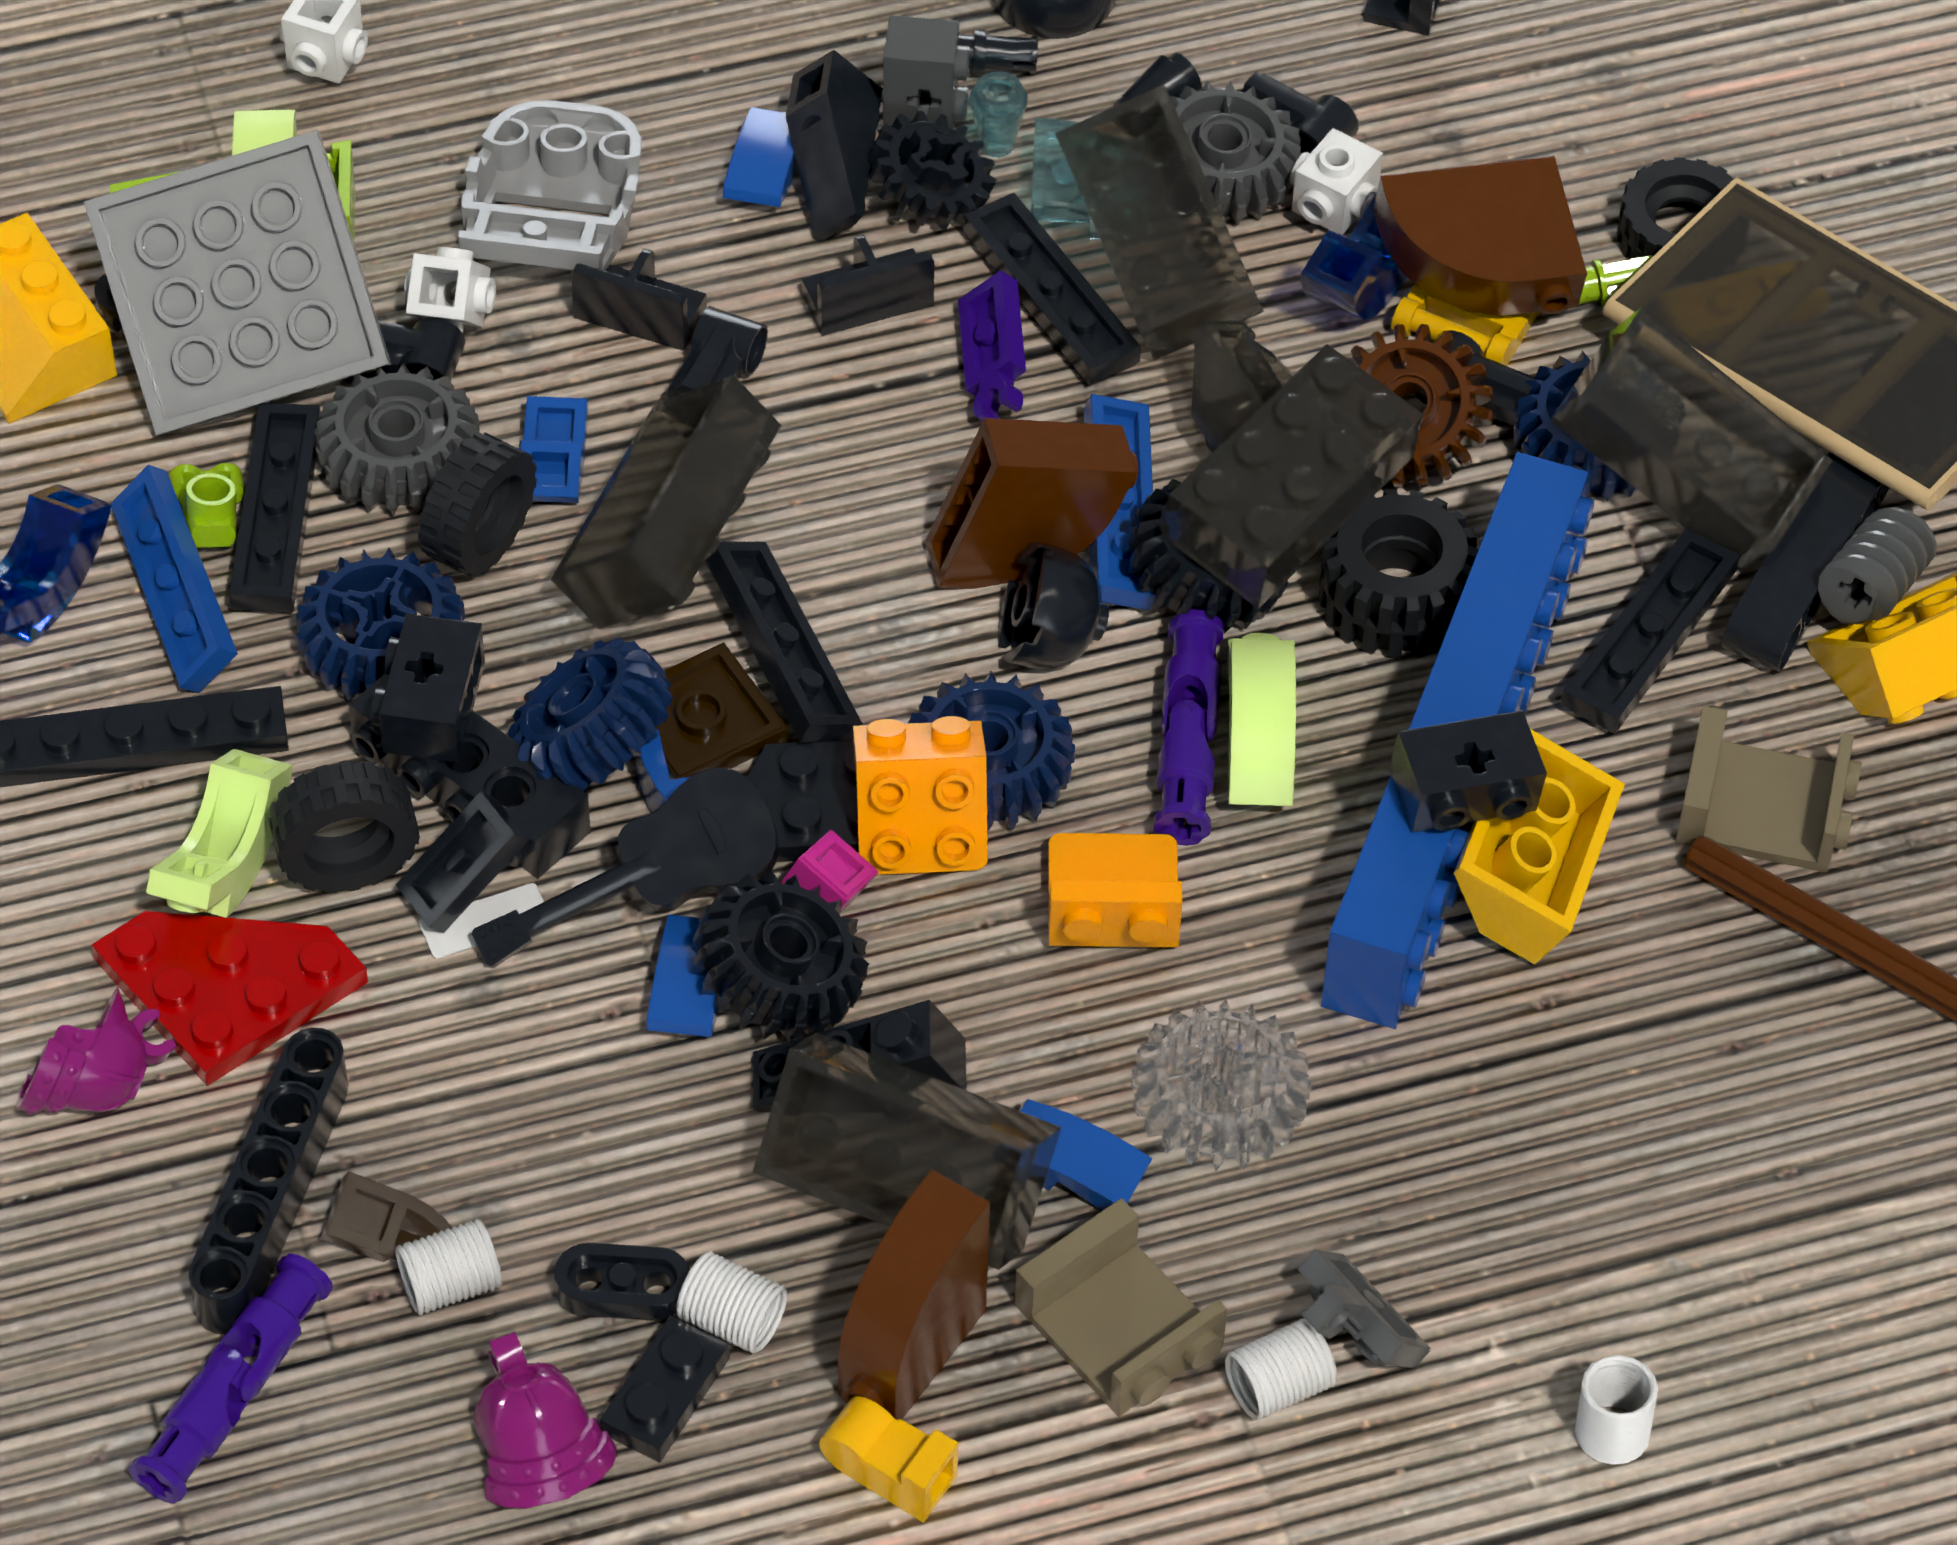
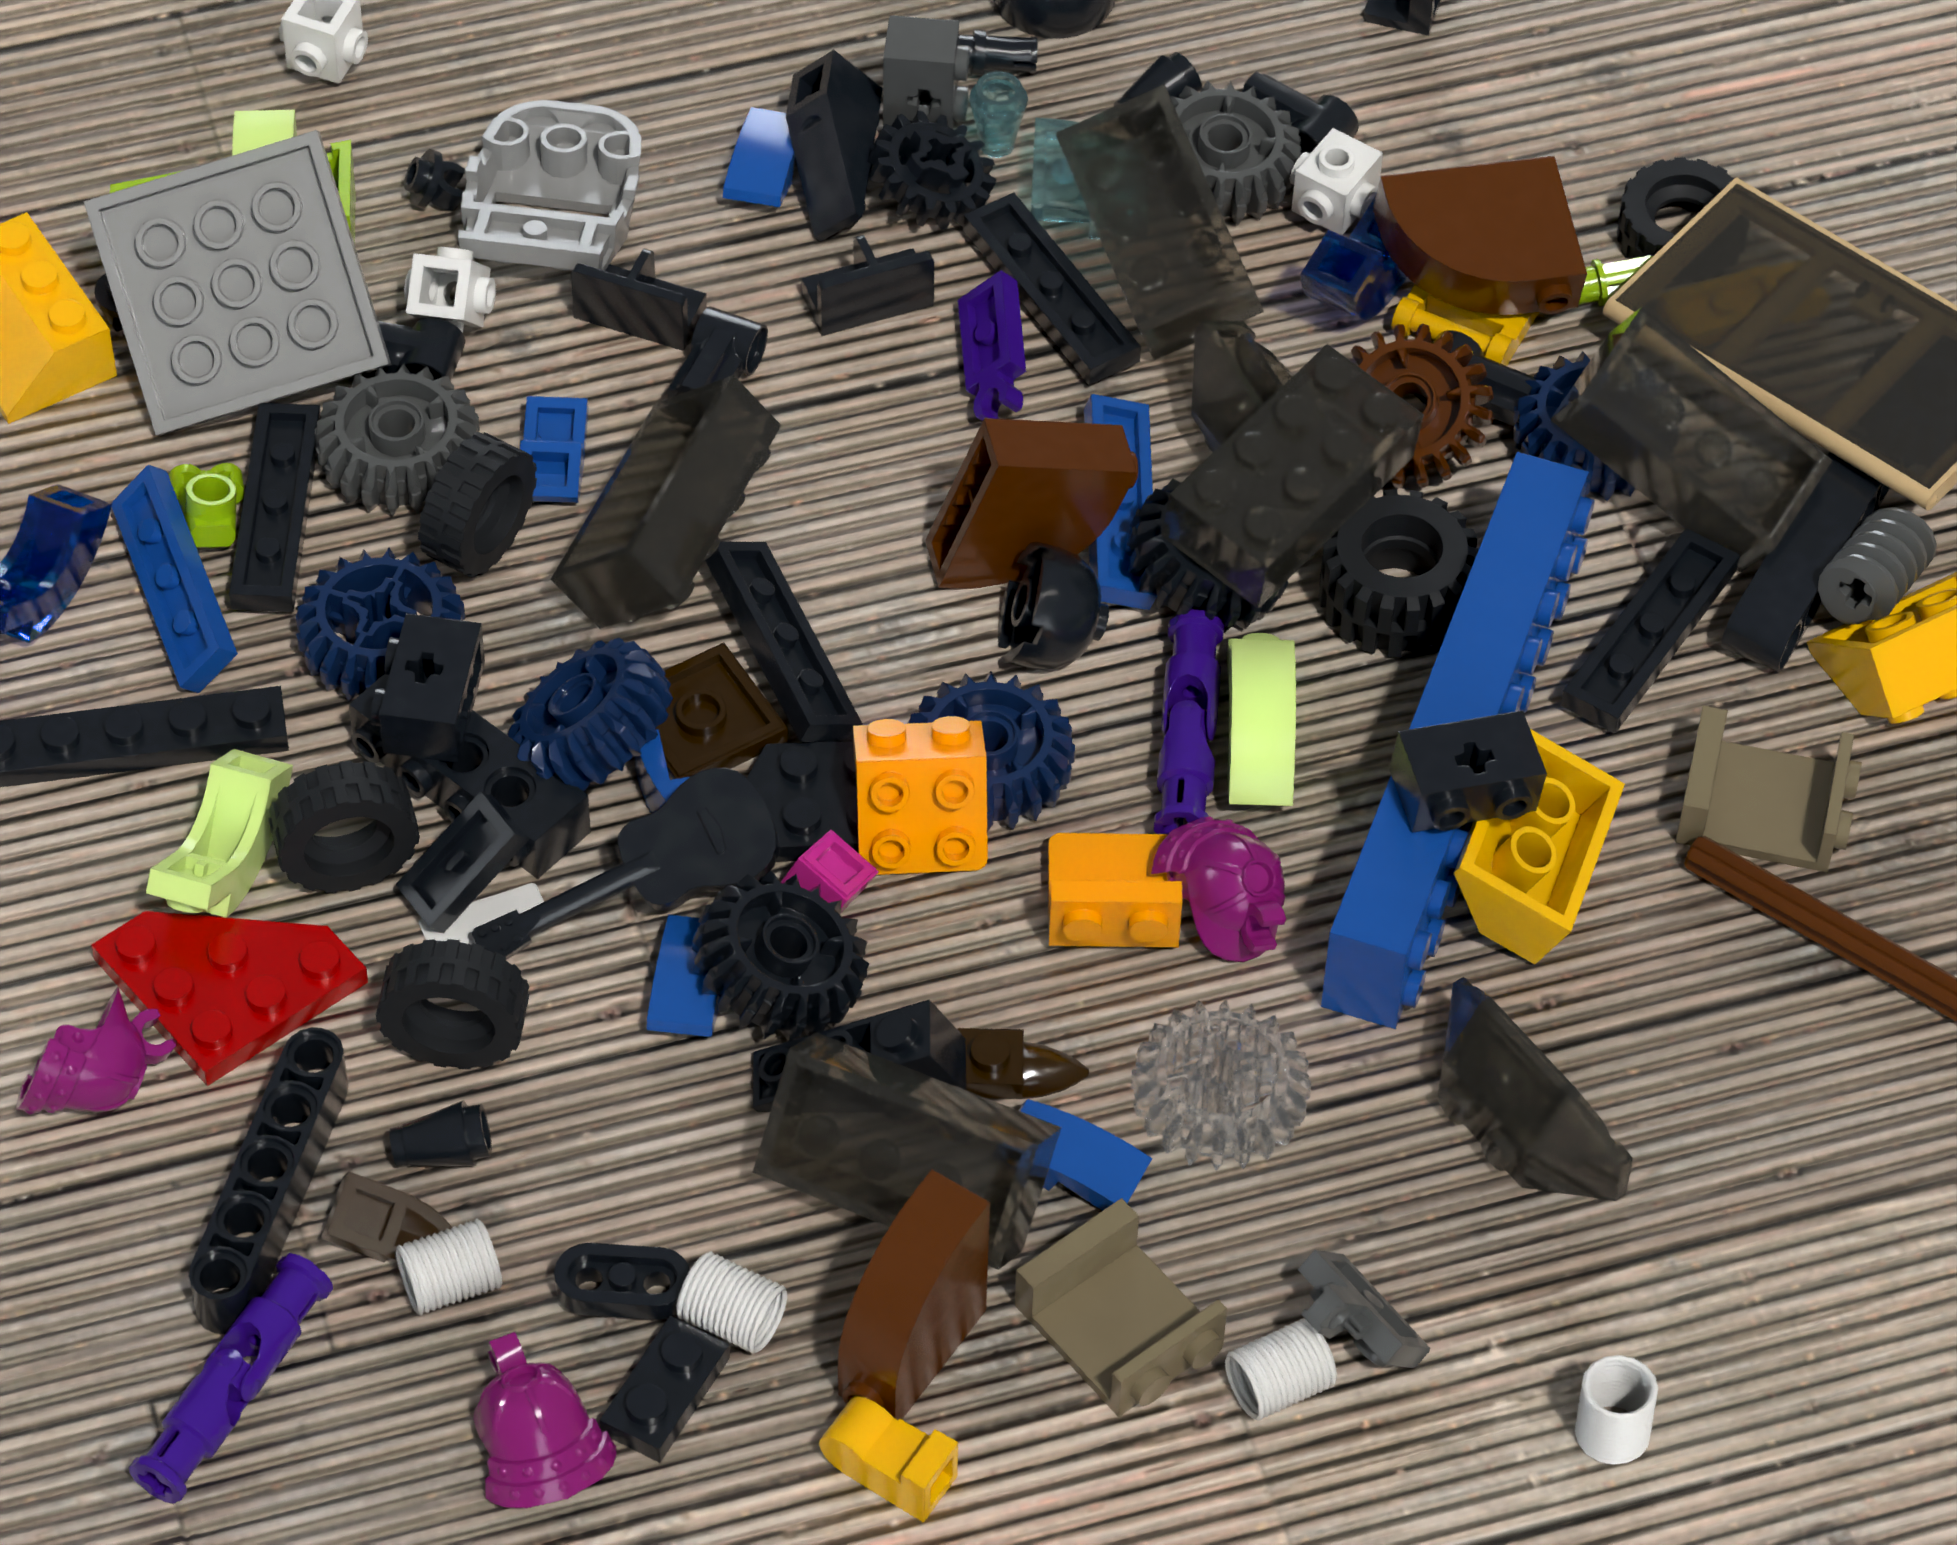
(434, 181): none -> black plate
(443, 1138): none -> black cone
(457, 973): none -> black tyre
(1008, 1068): none -> dark brown plate
(1230, 883): none -> magenta helmet
(1523, 1105): none -> clear smoke wedge

